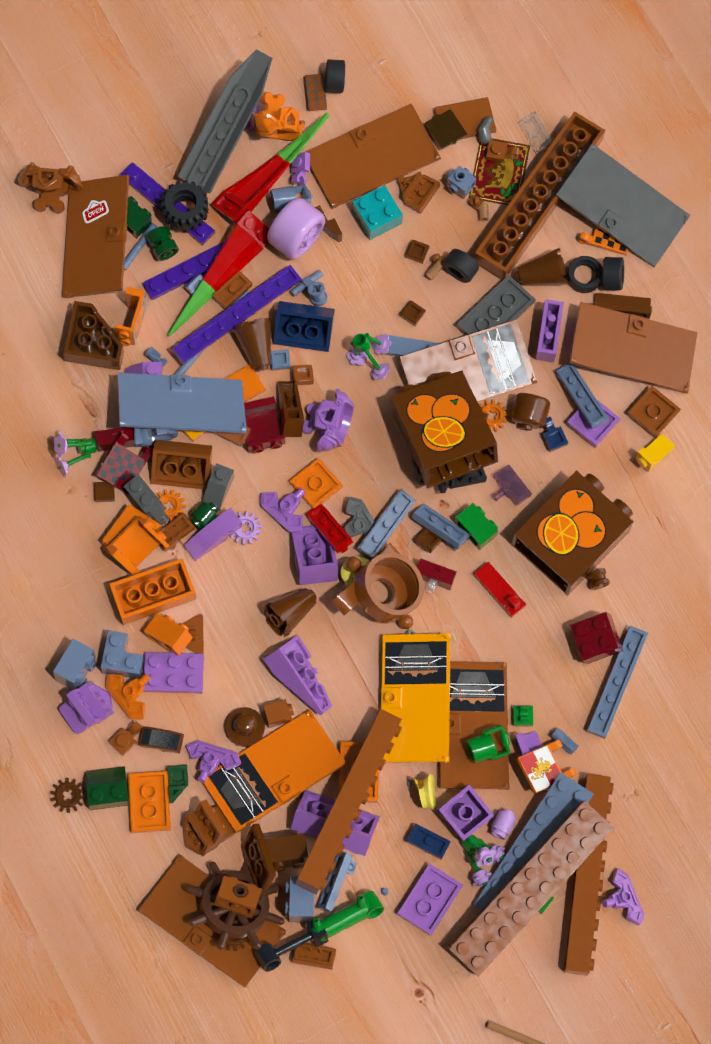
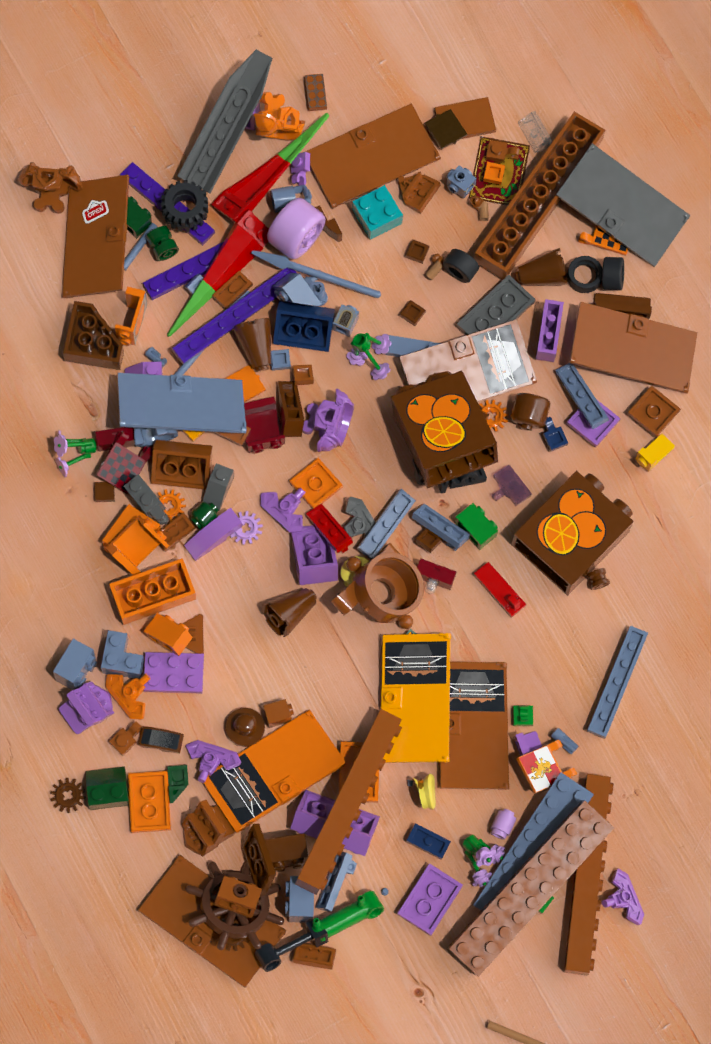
(283, 262): none -> sand blue piece
(292, 667): medium lavender wedge -> none
(295, 290): none -> slope
(335, 76): black tyre -> none
(346, 320): none -> brick
(465, 813): medium lavender brick -> none
(483, 747): green piece -> none
(484, 130): dark grey arm -> none
(494, 173): none -> orange plate
(596, 637): dark red brick -> none

